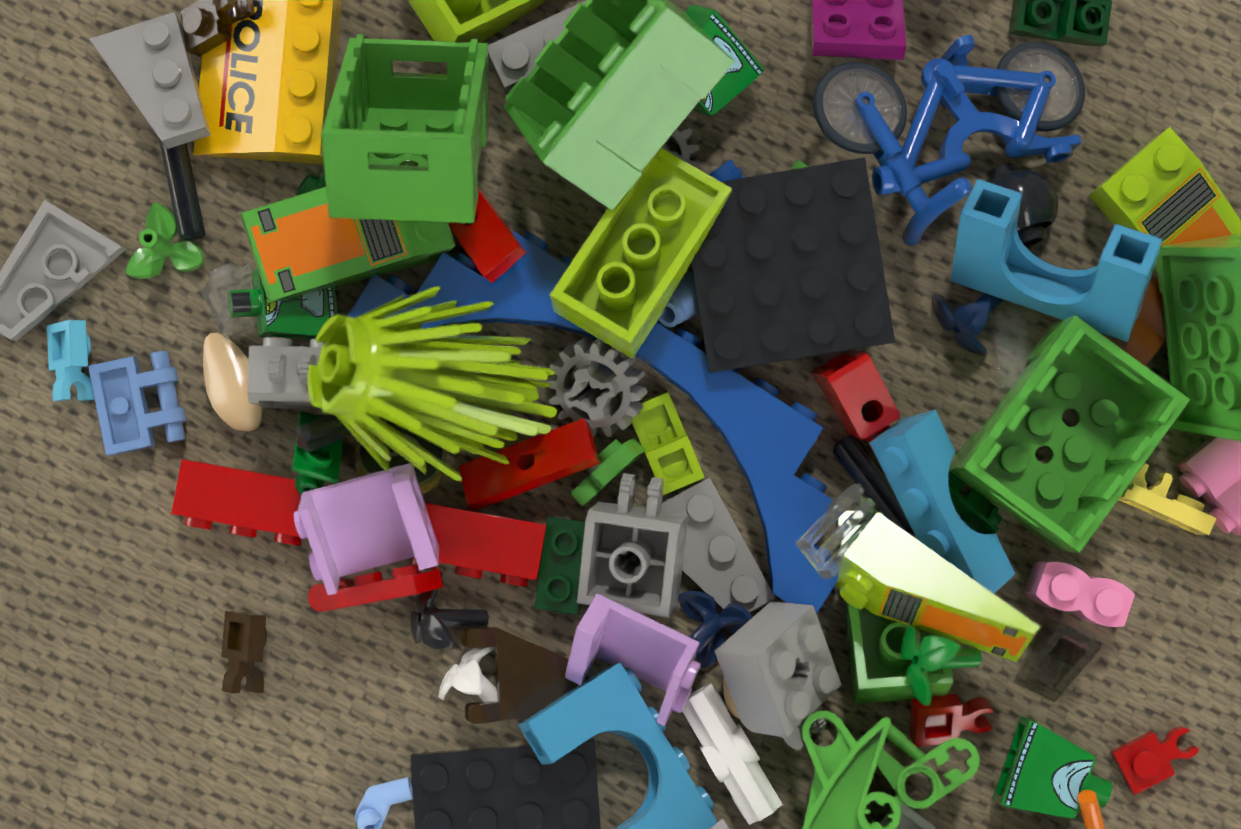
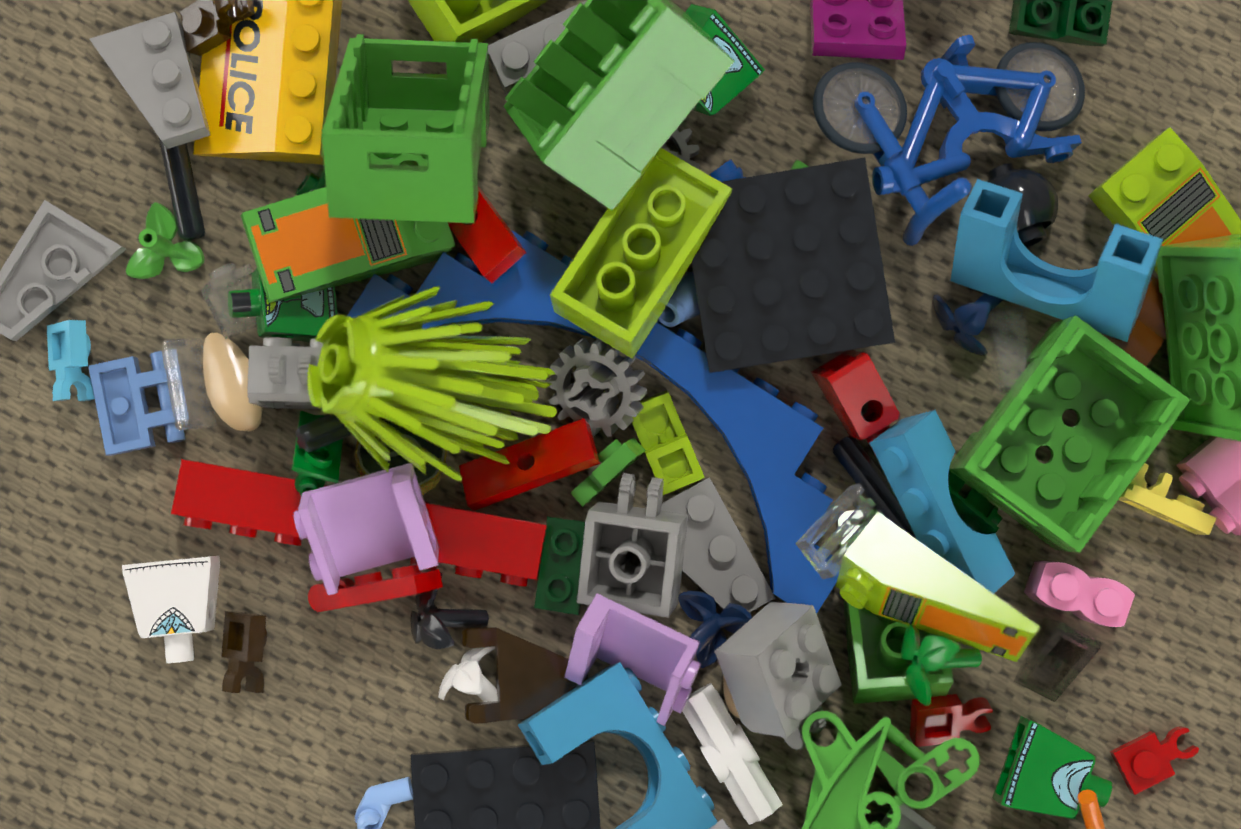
(174, 601): none -> white torso
(186, 384): none -> clear tile

